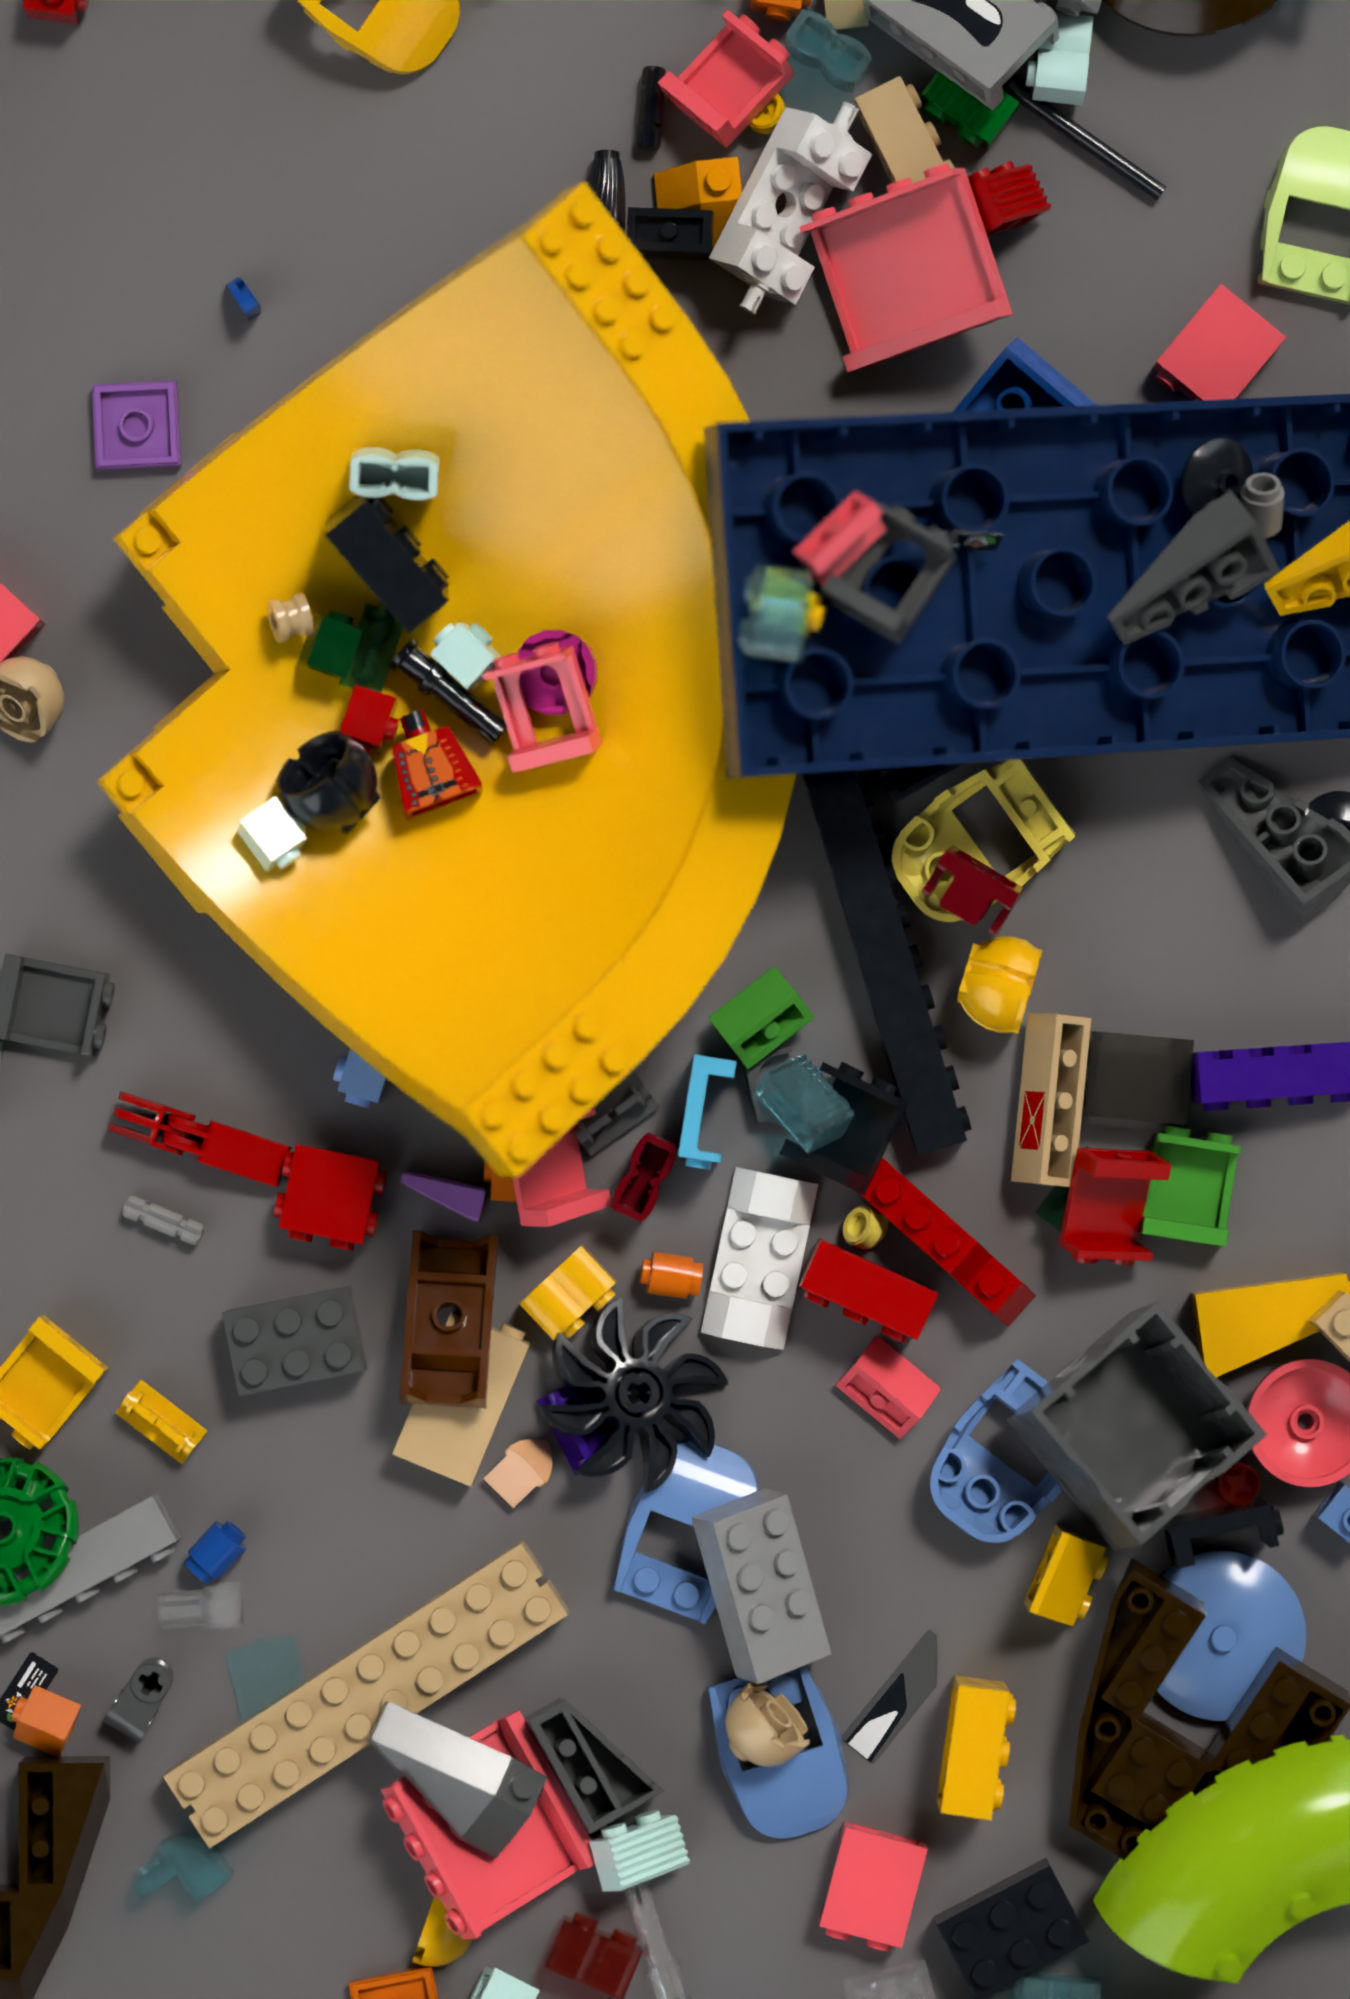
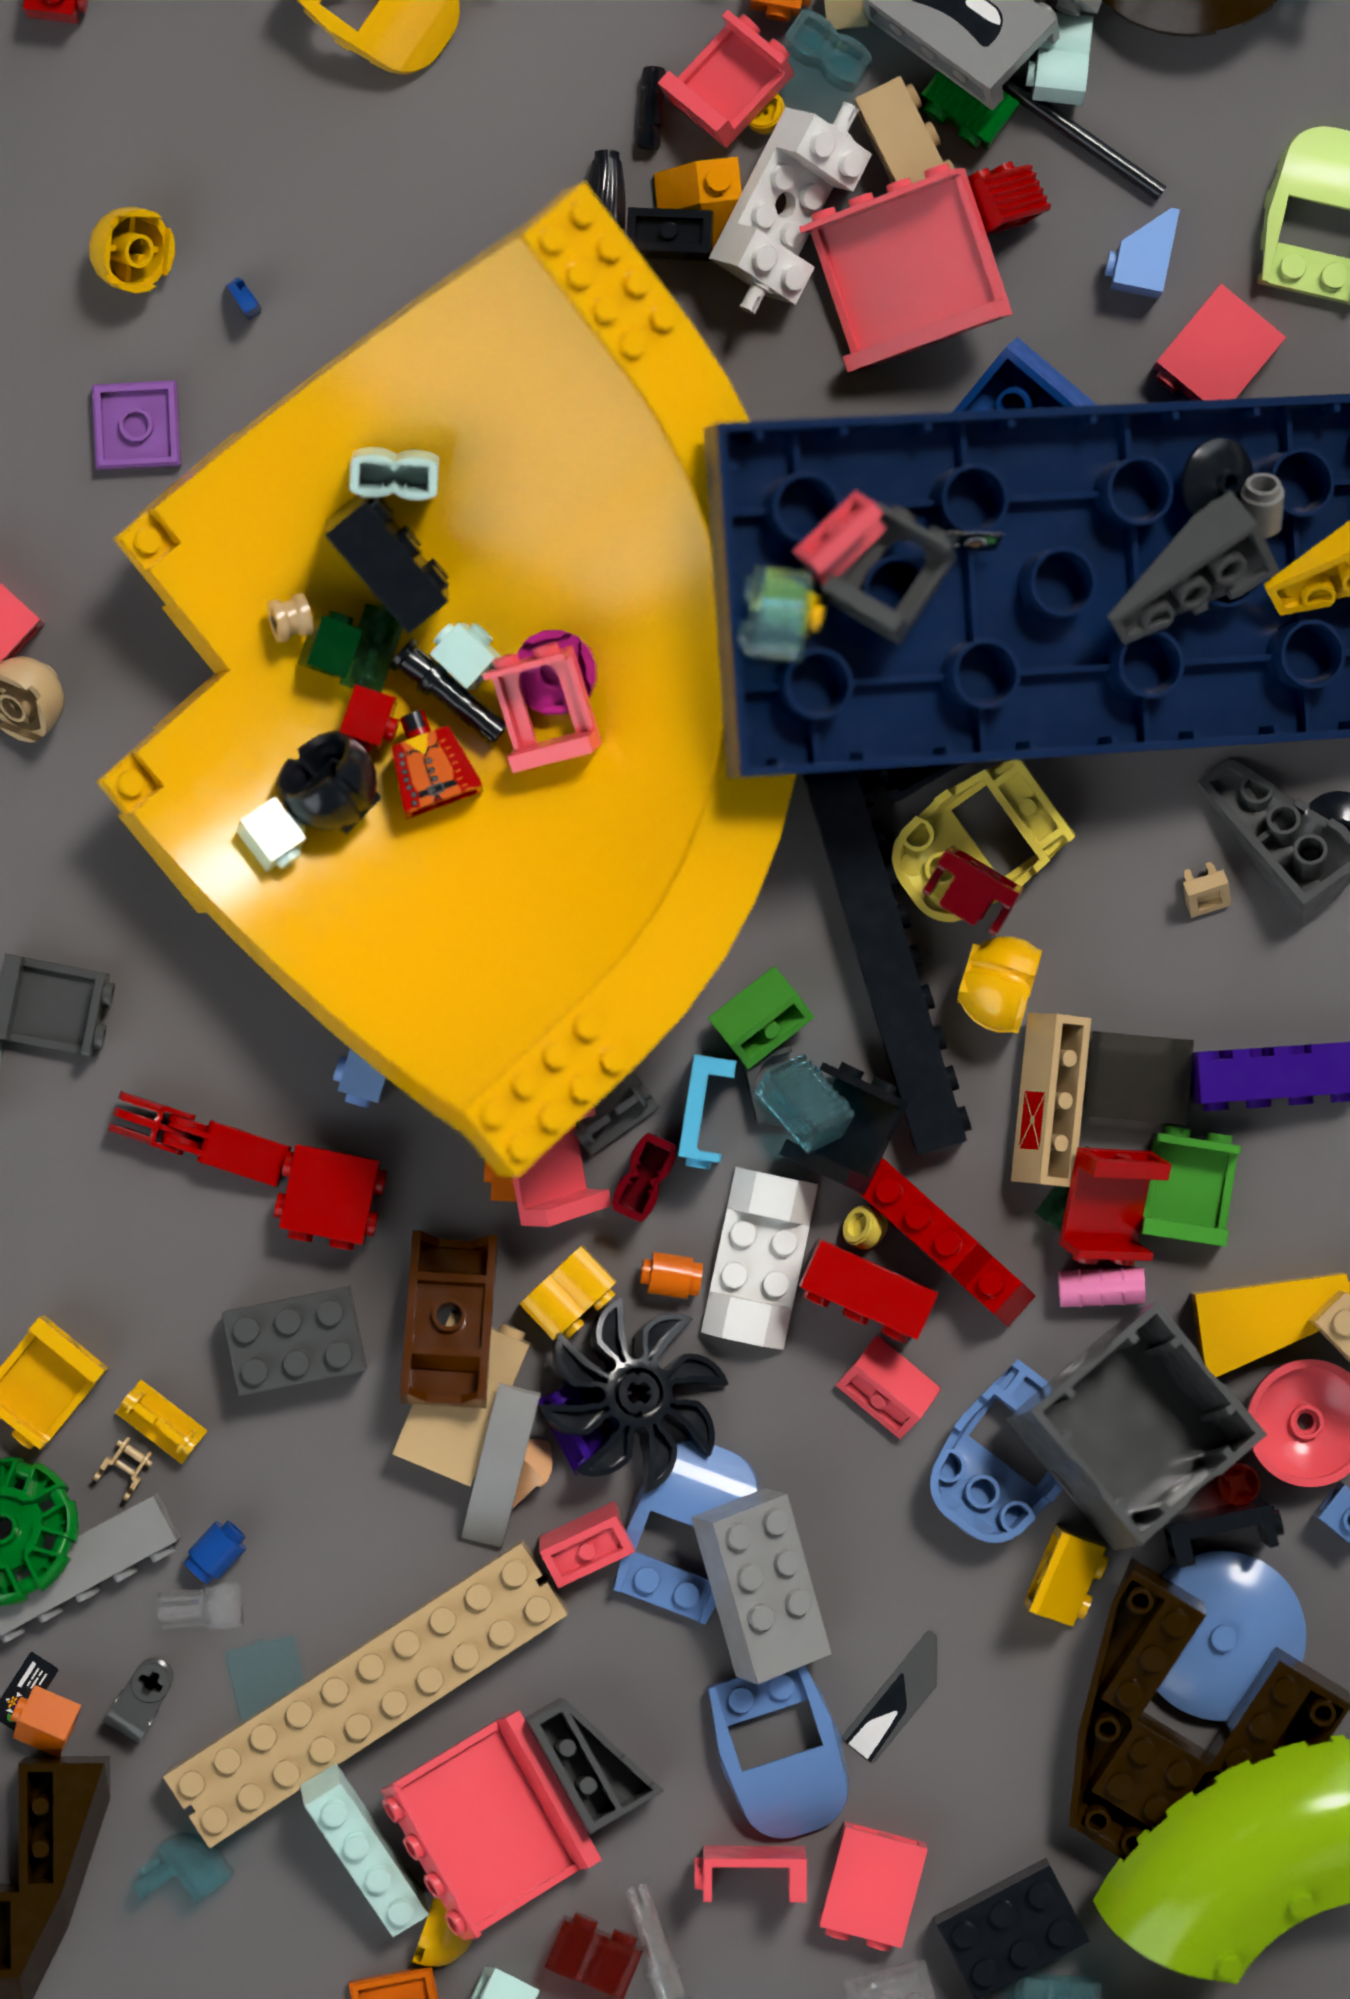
(125, 1447): none -> tan piece
(131, 249): none -> yellow cylinder
(163, 1220): light grey axle -> none
(364, 1850): none -> light aqua brick
(456, 1195): medium lavender slope -> none
(468, 1783): dark grey wedge -> none
(500, 1465): none -> light grey slope
(585, 1544): none -> coral panel
(638, 1852): light aqua brick -> none
(754, 1856): none -> coral panel
(764, 1727): tan cylinder -> none
(975, 1748): yellow piece -> none
(1101, 1287): none -> bright pink axle
(1144, 257): none -> light blue slope
(1206, 892): none -> tan tile

